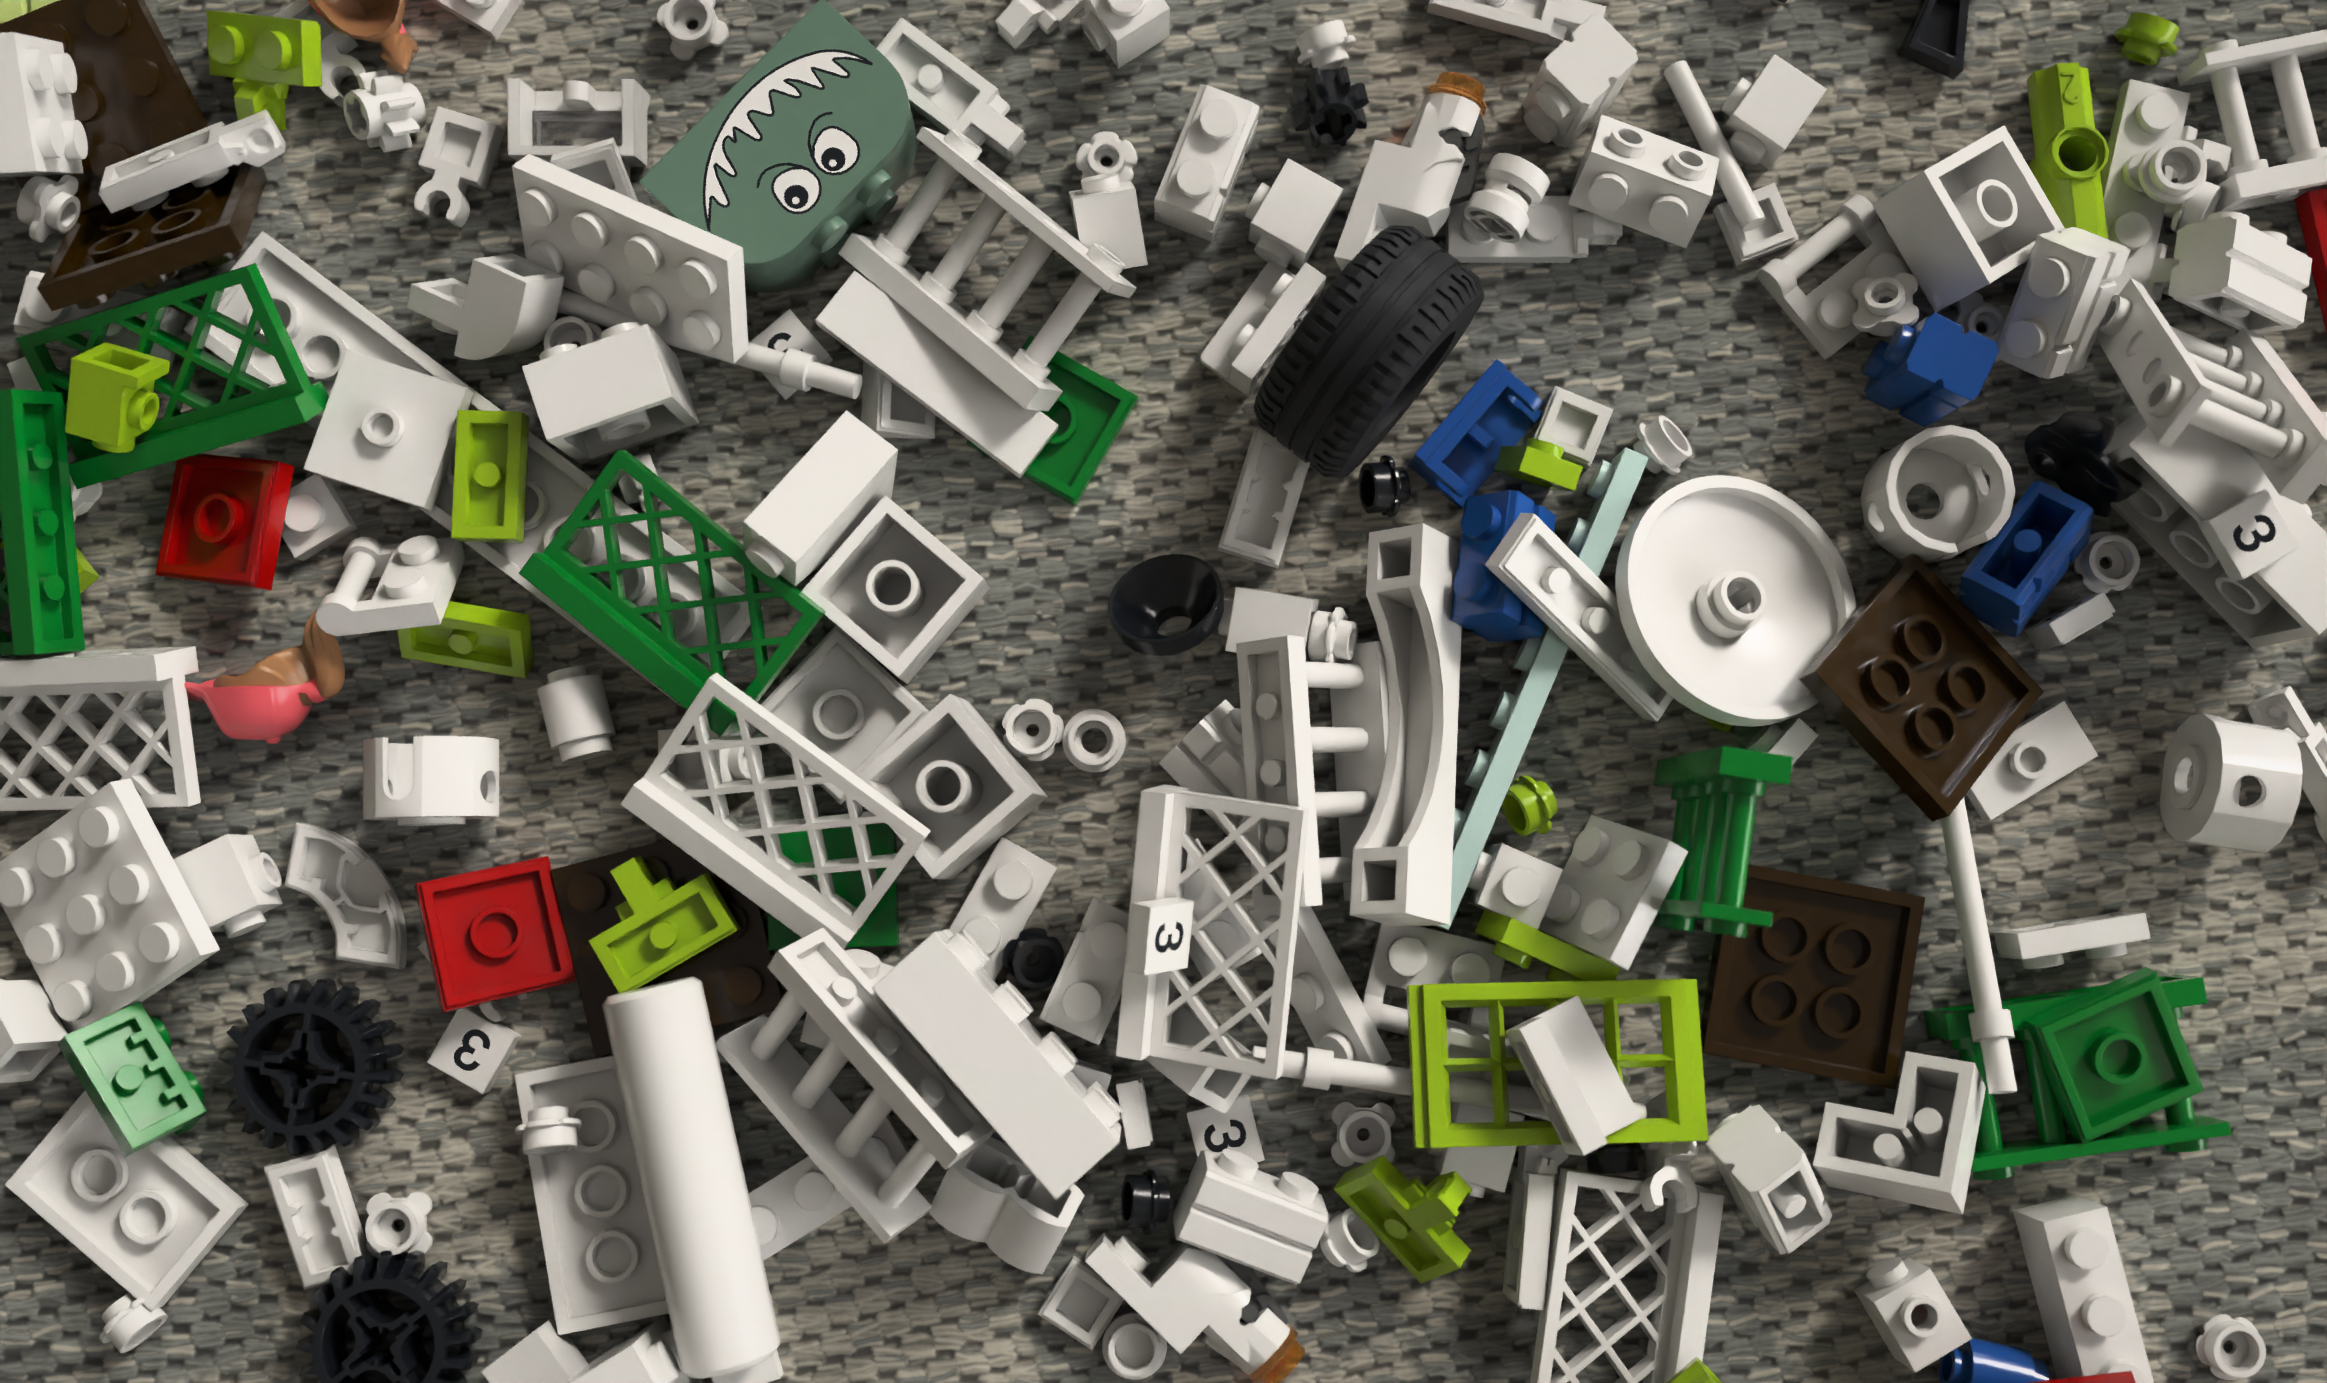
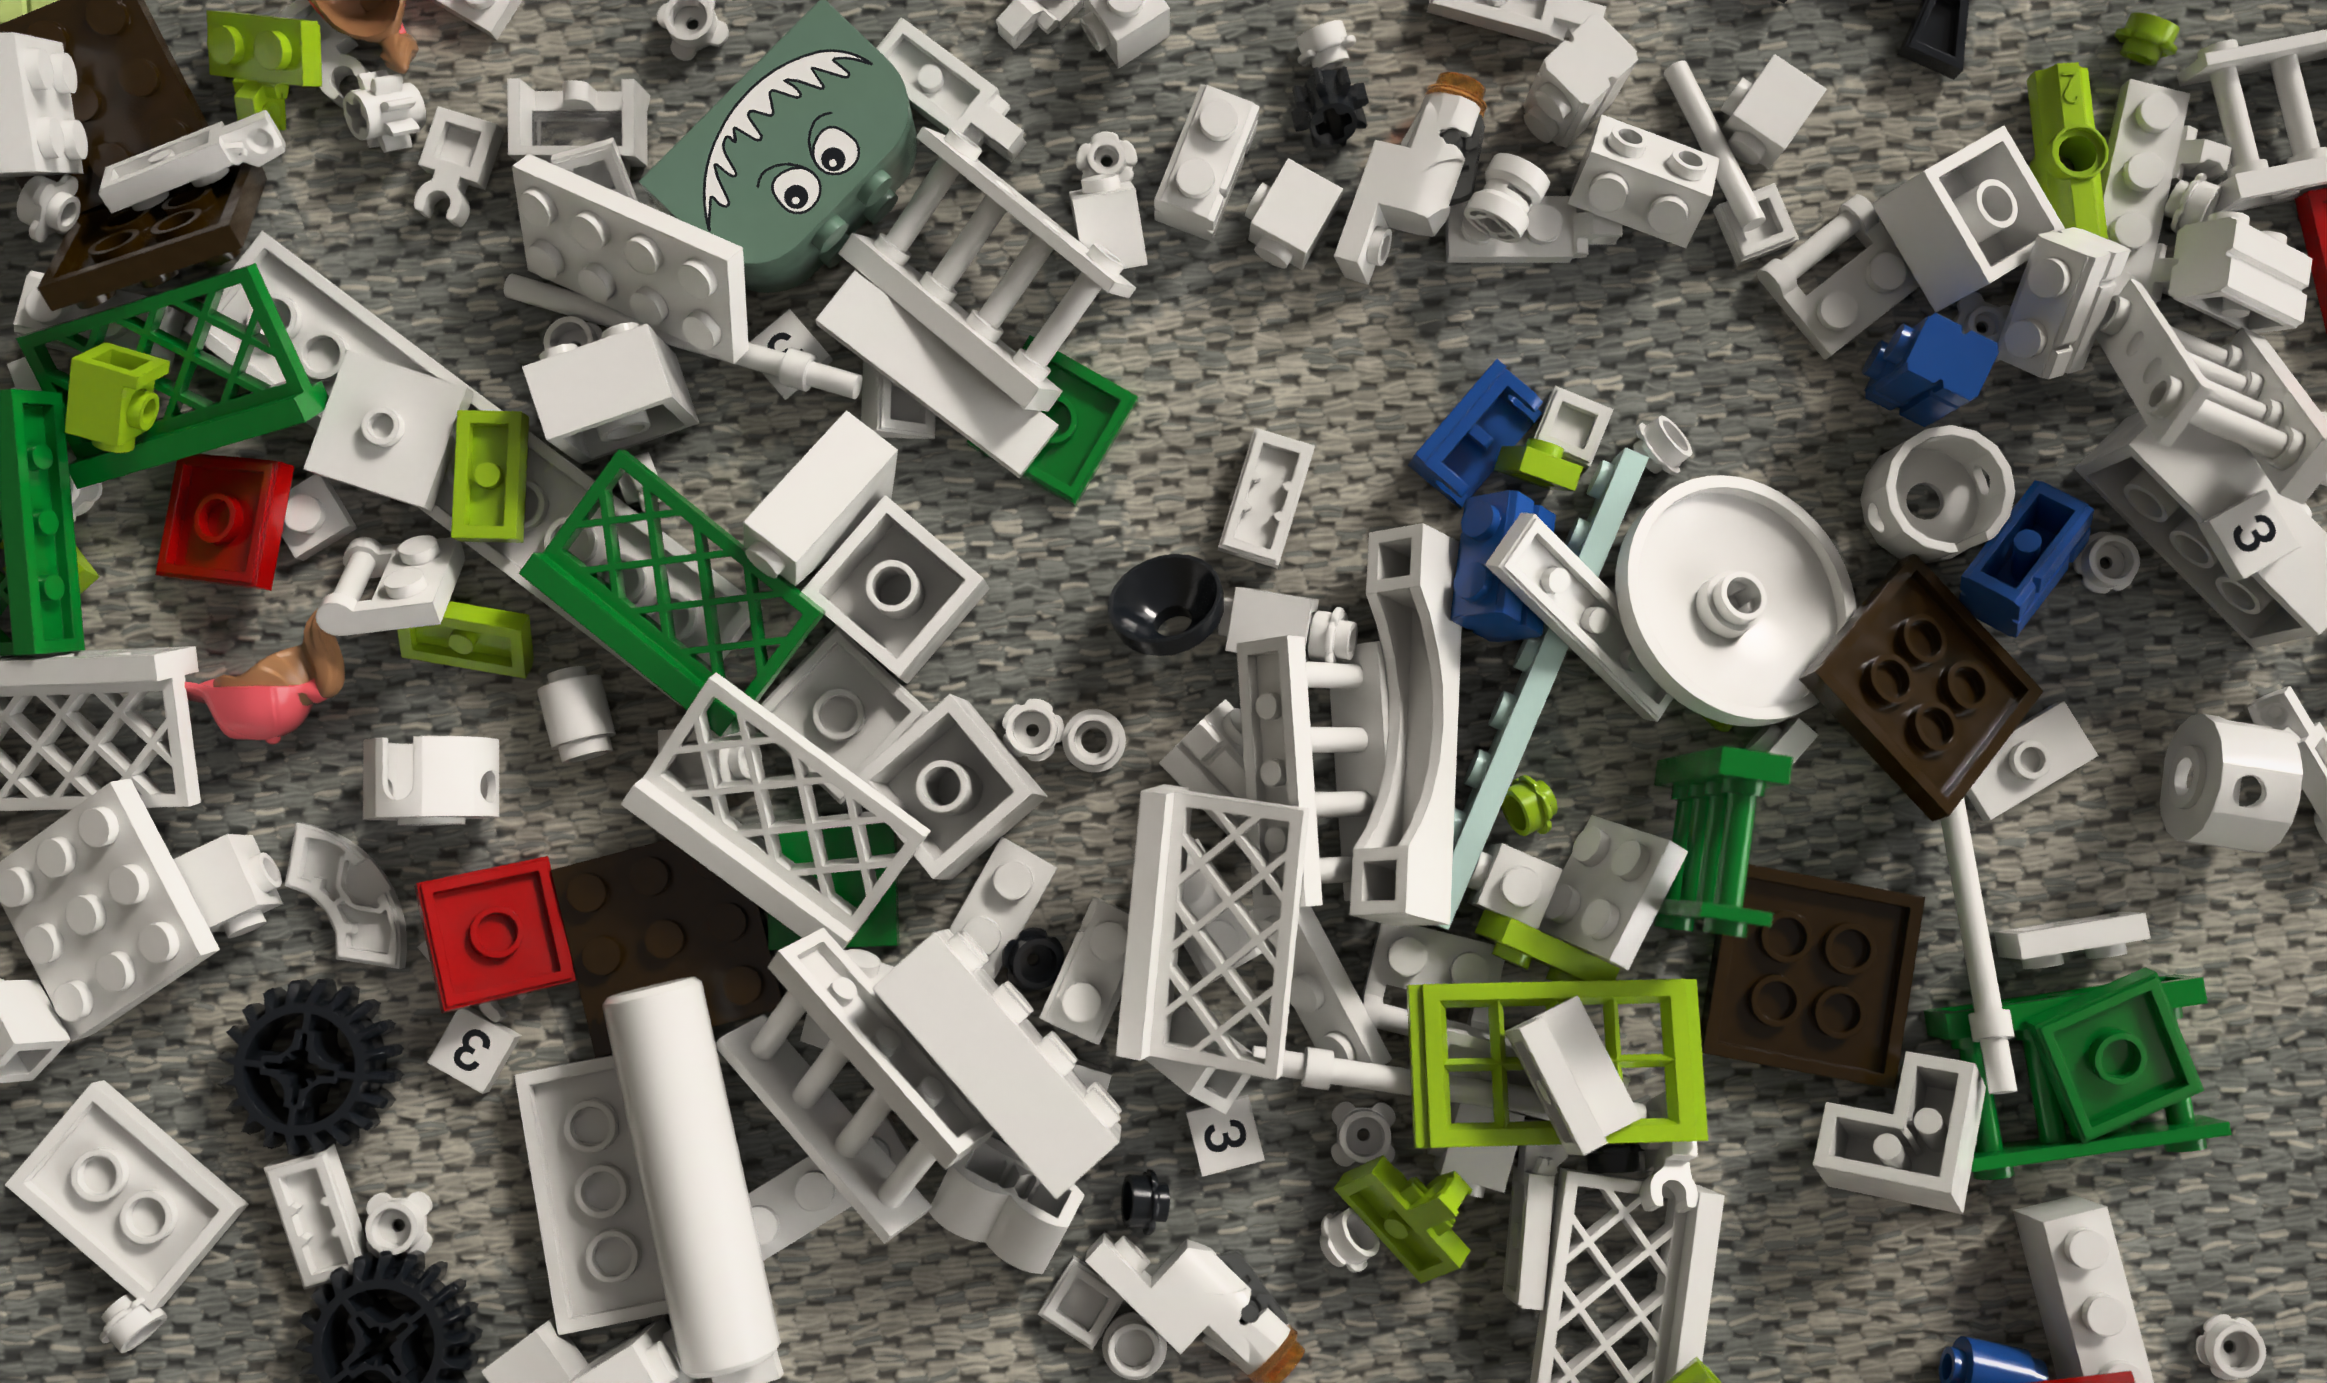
(134, 1077): bracket -> none
(499, 310): white brick -> none
(549, 1131): white plate -> none
(659, 925): lime hinge -> none
(1134, 1111): white tile -> none
(1159, 935): white tile -> none
(1251, 1214): white brick -> none
(1262, 324): white bracket -> none
(1367, 350): black tyre -> none
(1383, 486): black plate -> none
(1769, 1178): white brick -> none
(1885, 318): white plate -> none
(1911, 1312): white brick -> none
(2071, 621): white tile -> none
(2074, 458): black plate -> none
(2186, 160): white plate -> none

